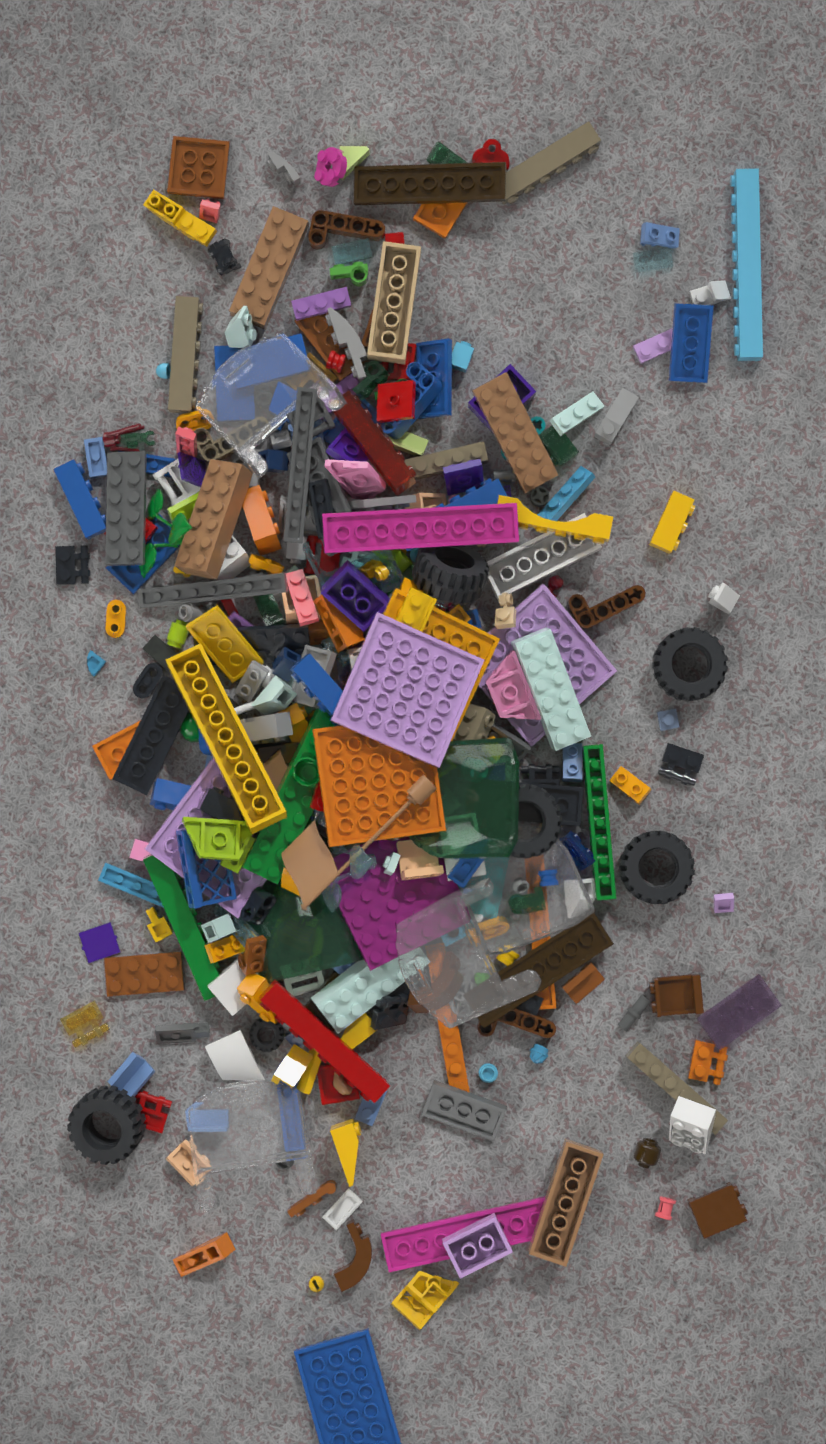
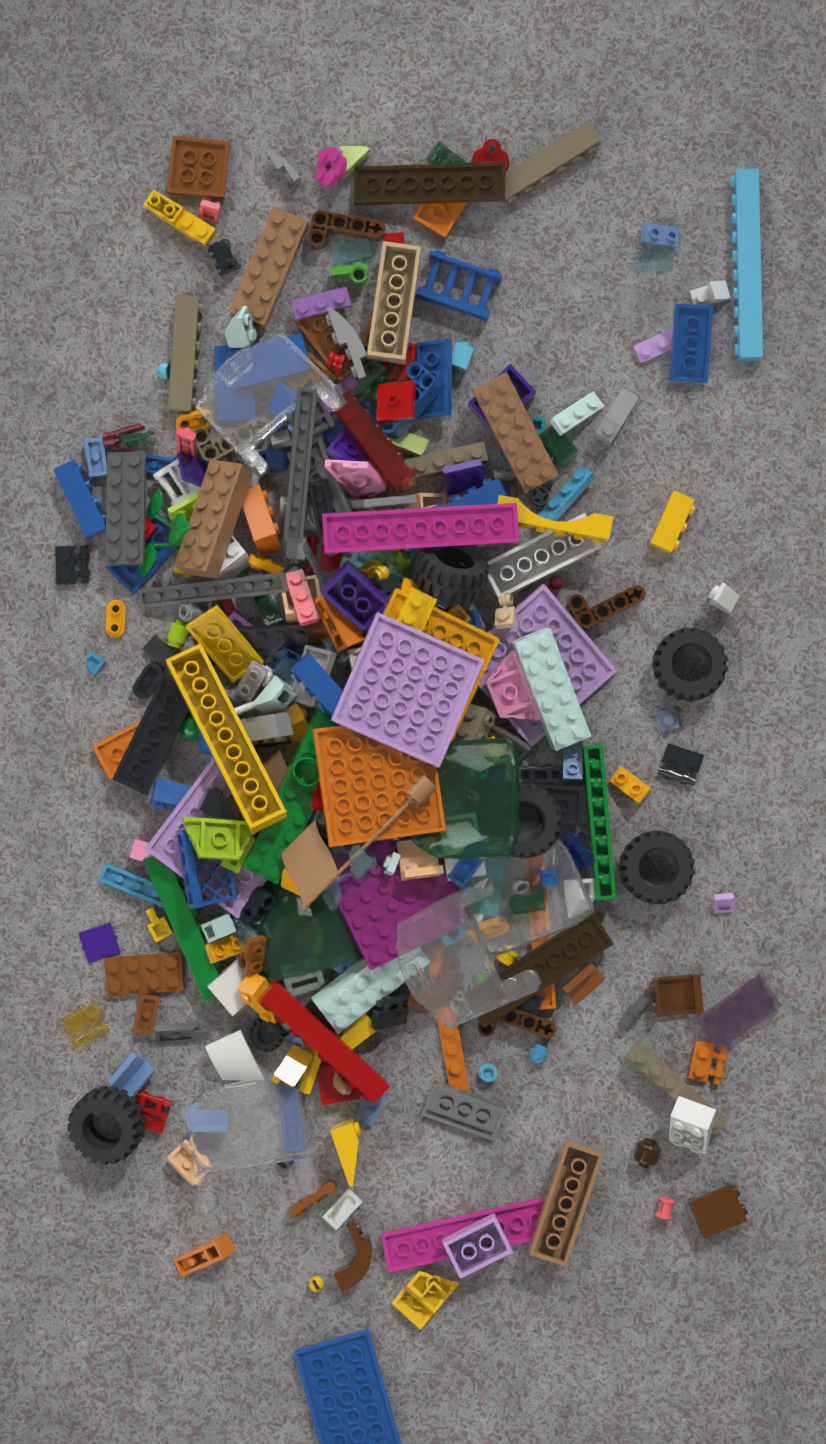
(146, 1014): none -> dark orange plate
(462, 304): none -> blue fence

